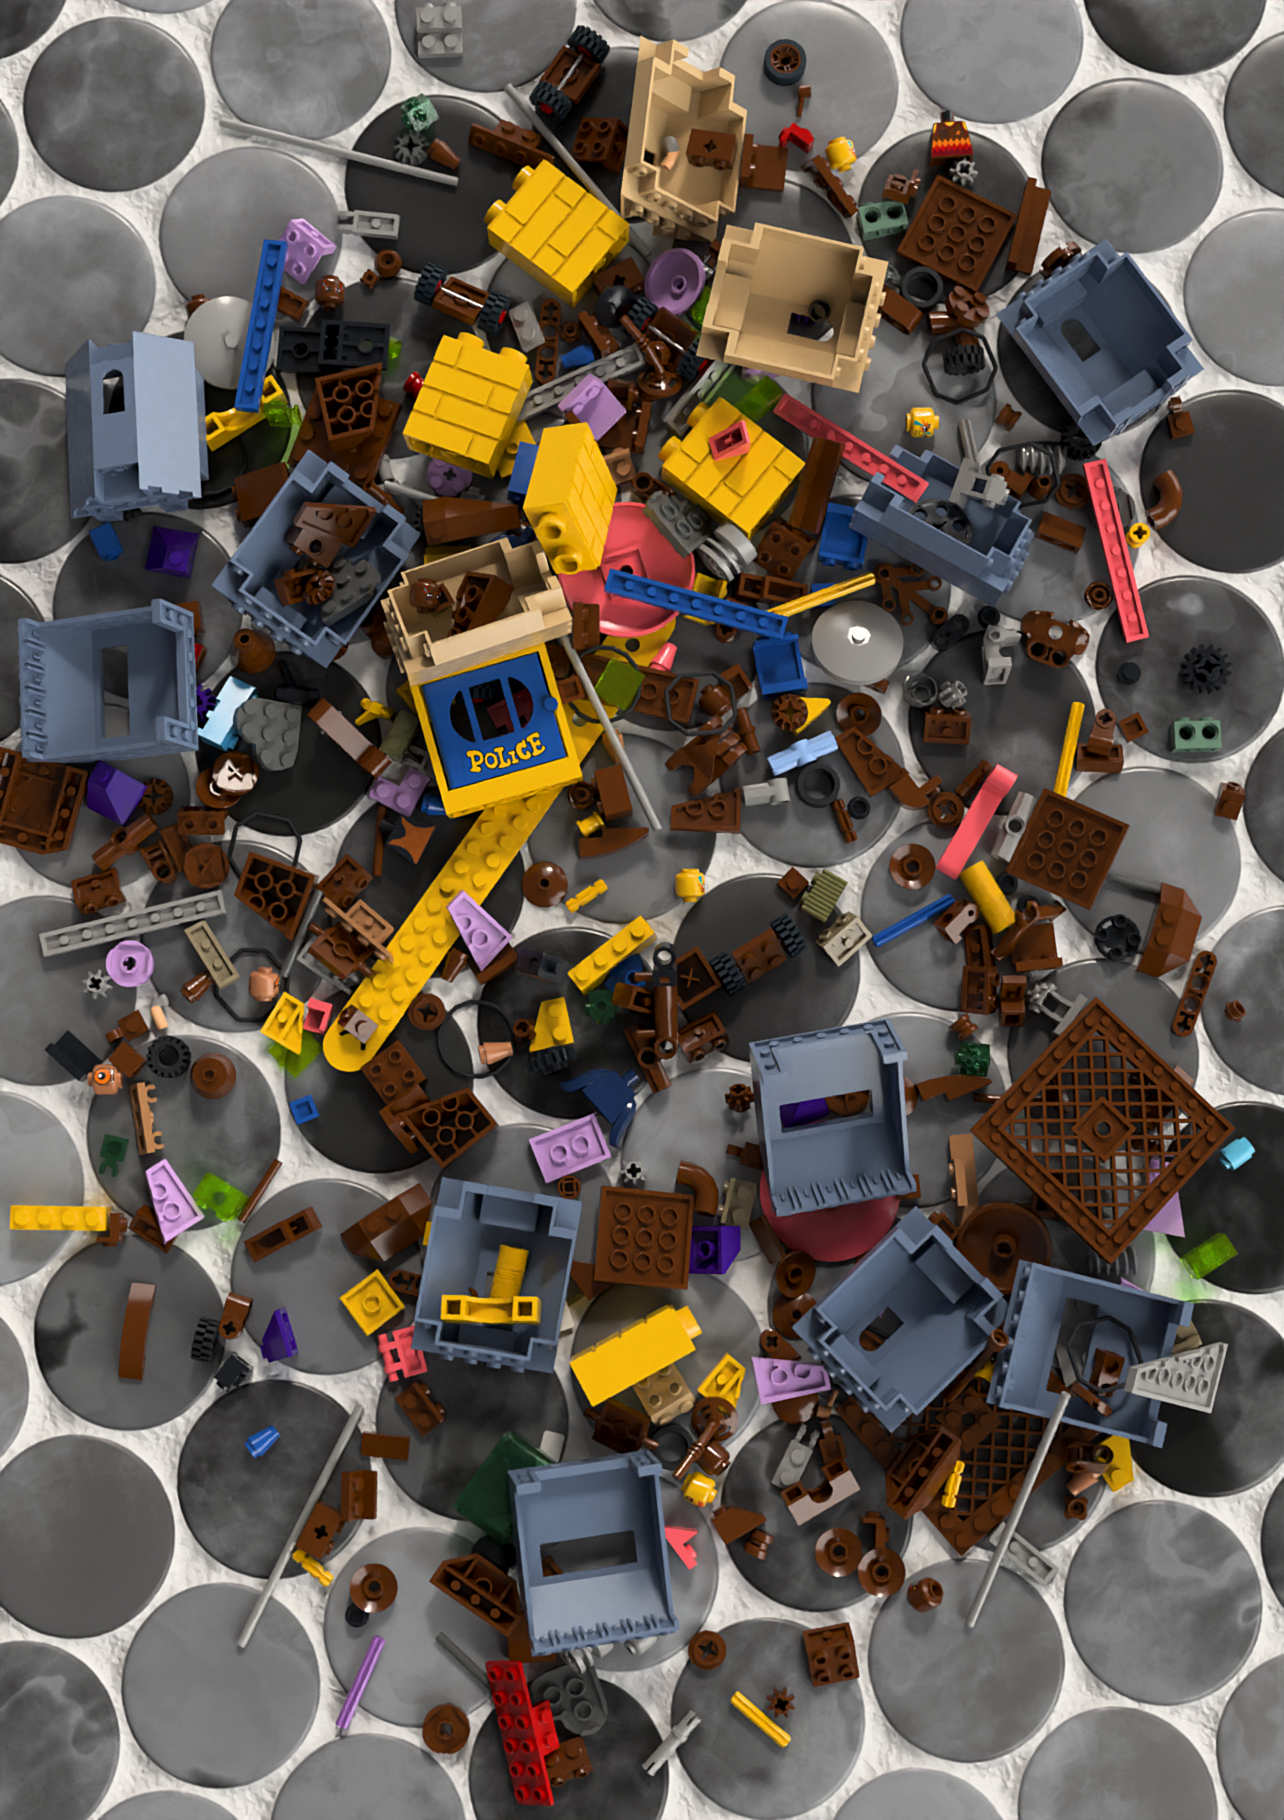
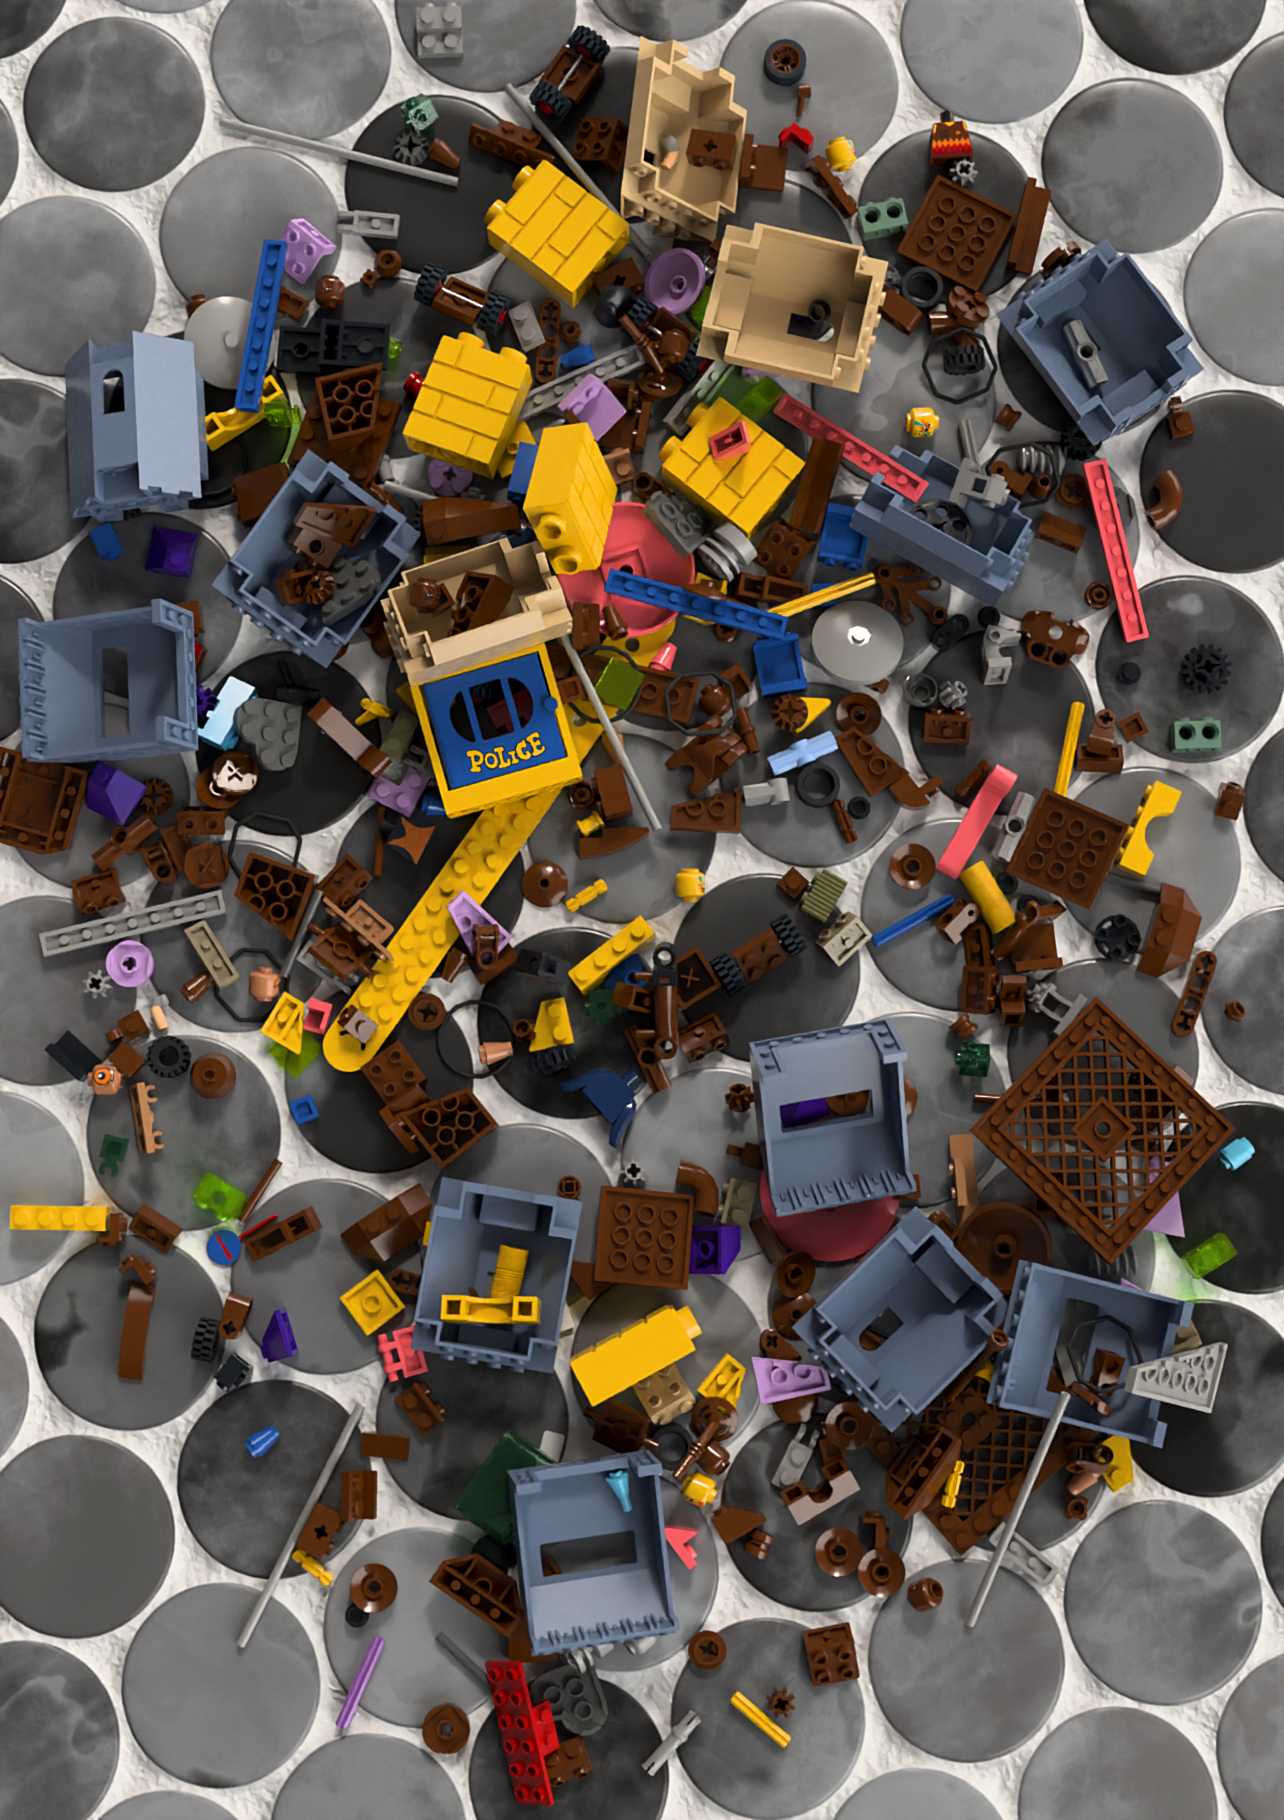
(145, 1269): none -> reddish brown bracket
(171, 1201): lavender wing -> none
(226, 1246): none -> blue piece
(252, 650): reddish brown cone -> none
(485, 943): none -> reddish brown piece
(570, 1148): lavender plate -> none
(598, 335): reddish brown bracket -> none
(615, 624): none -> reddish brown cone
(618, 1481): none -> medium azure cone
(673, 346): none -> reddish brown head
(705, 589): none -> reddish brown dish
(825, 1411): medium nougat hand -> none
(848, 1438): none -> reddish brown dish
(900, 189): reddish brown bracket -> none
(950, 1086): reddish brown slope -> none
(956, 807): reddish brown gear -> none
(1079, 342): none -> light grey piece
(1132, 539): yellow bush -> none
(1136, 856): none -> yellow arch

